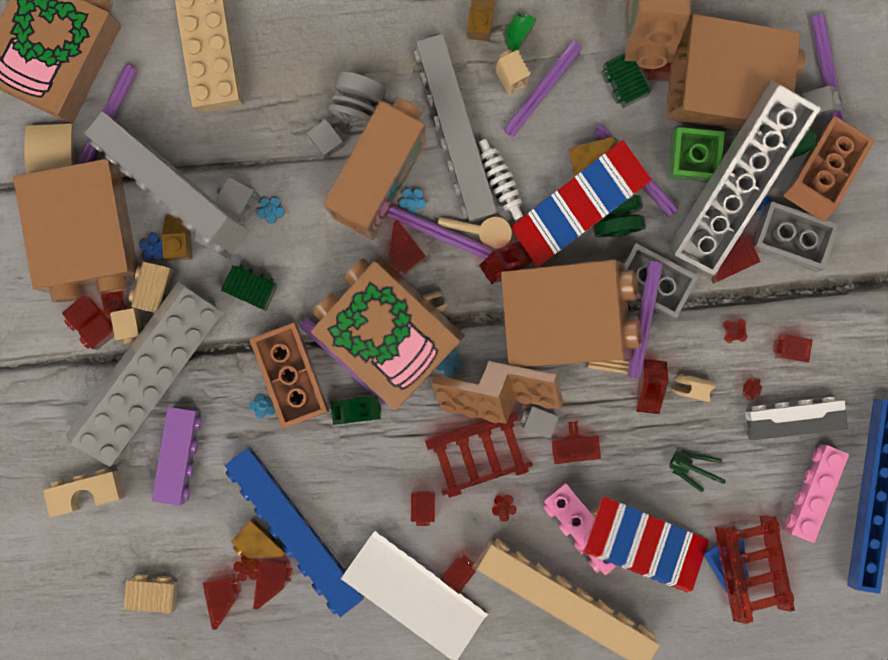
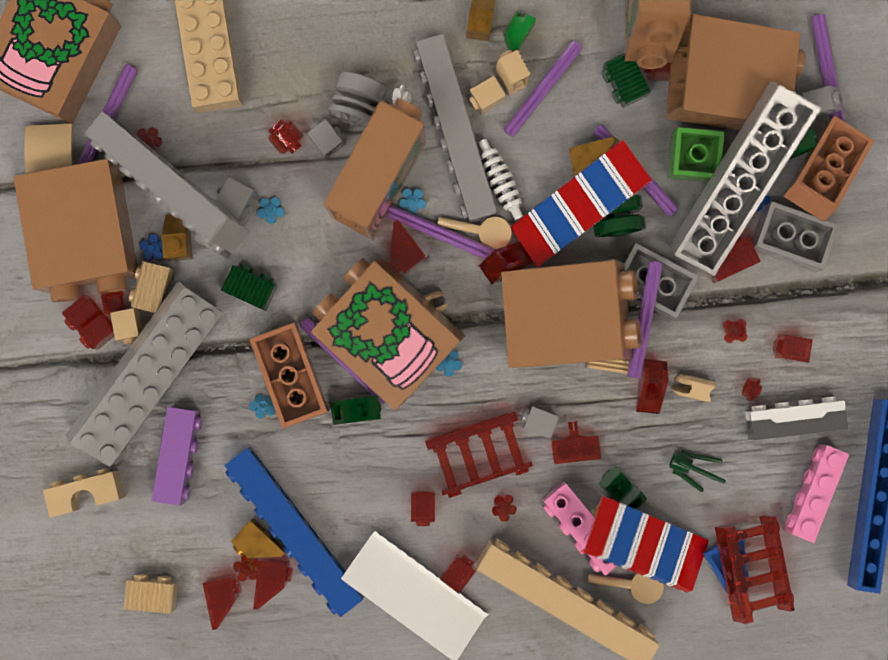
(150, 138): none -> clear red plant
(285, 136): none -> clear red head
(402, 93): none -> white plate
(486, 95): none -> tan brick
(497, 392): medium nougat bracket -> none
(621, 489): none -> dark green brick
(642, 588): none -> tan piece

